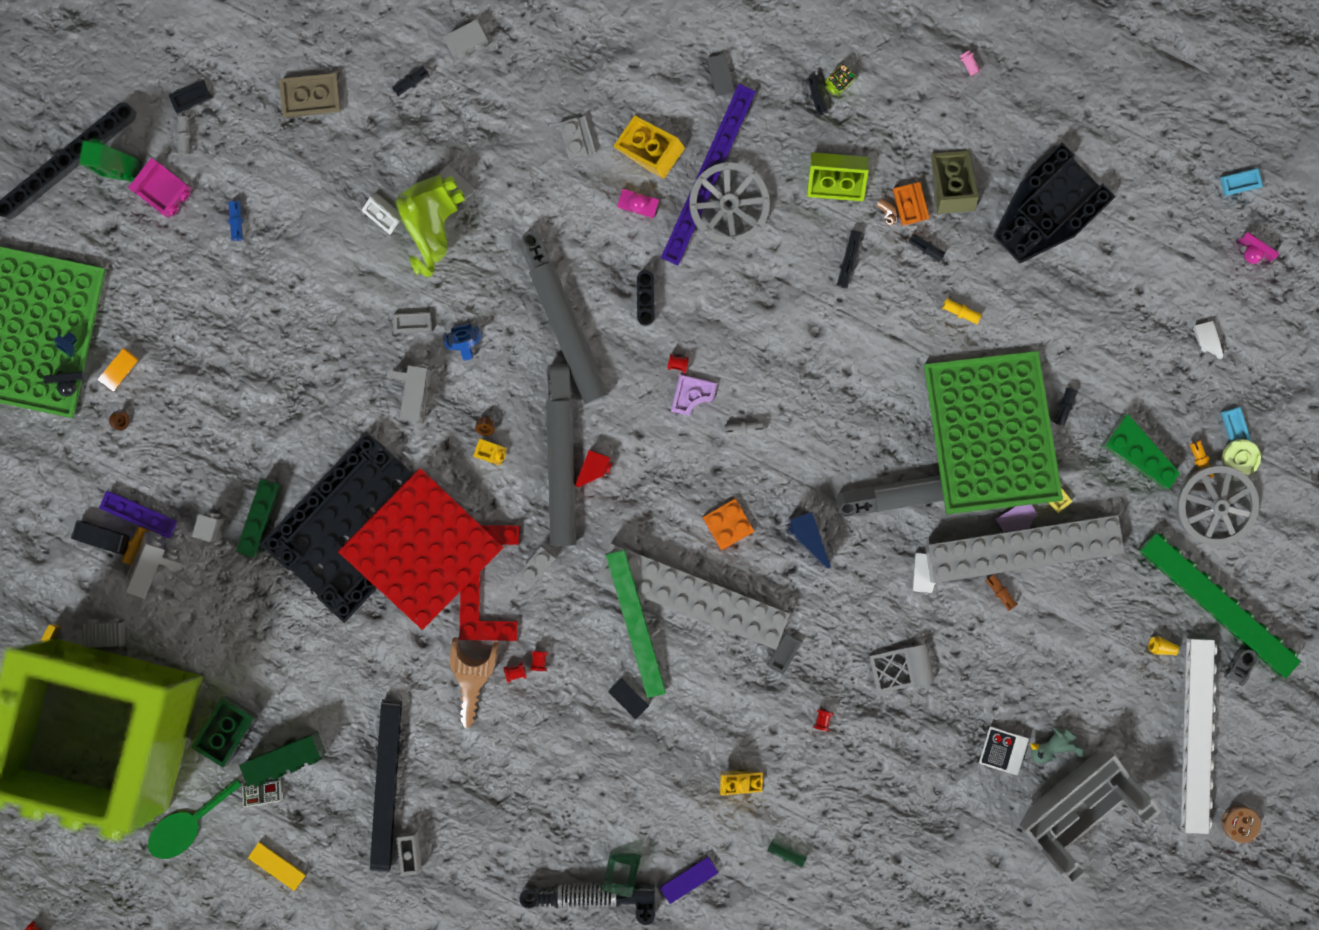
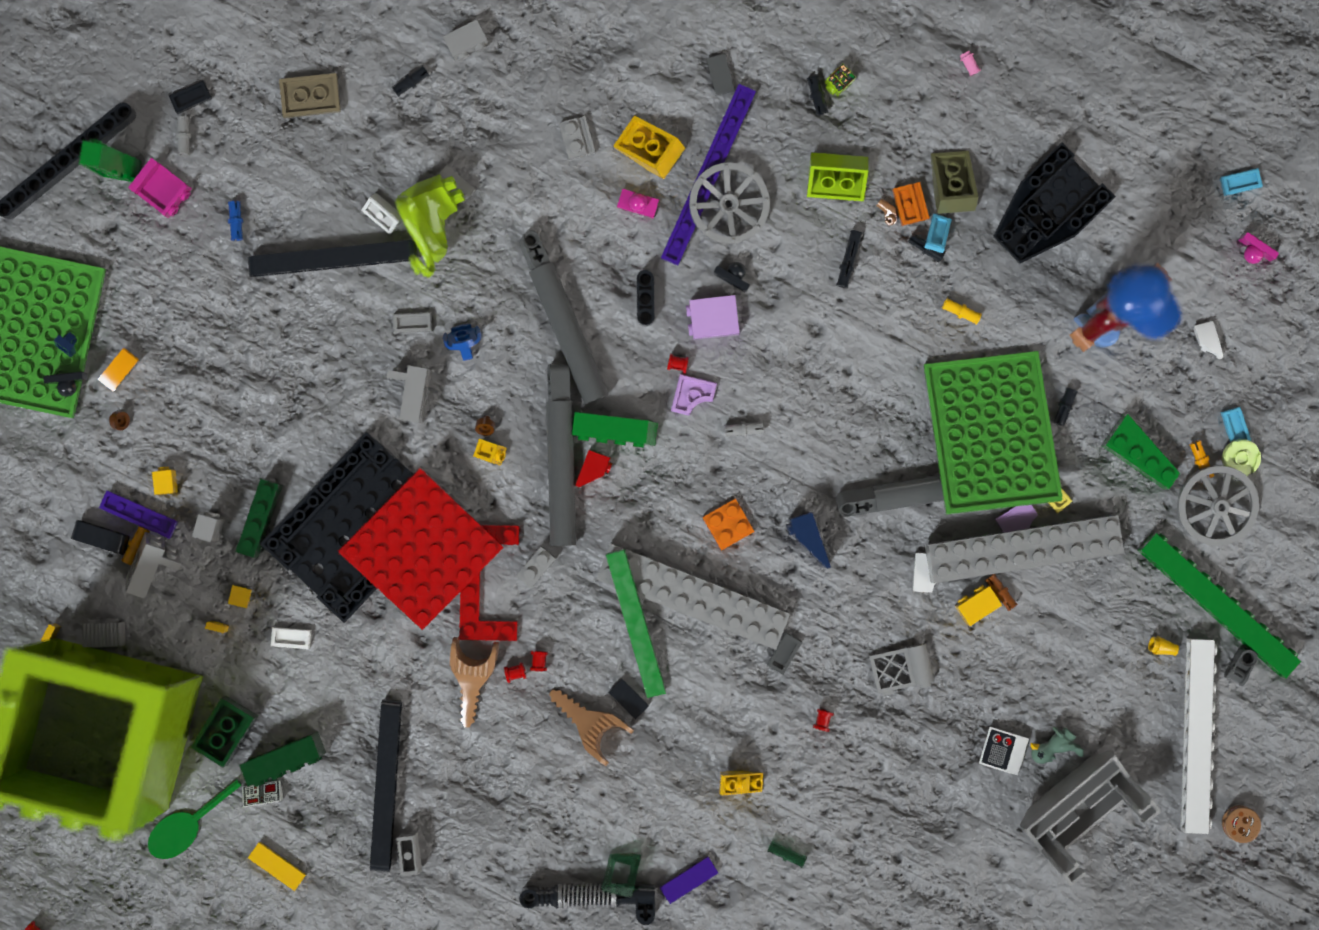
(164, 481): none -> yellow brick
(217, 626): none -> yellow tile
(240, 596): none -> yellow tile
(291, 637): none -> white tile
(331, 258): none -> black beam
(589, 723): none -> medium nougat animal
(614, 429): none -> green wedge
(713, 317): none -> lavender brick
(733, 275): none -> black tile
(938, 233): none -> medium azure tile
(978, 604): none -> yellow brick
(1134, 298): none -> blue piece

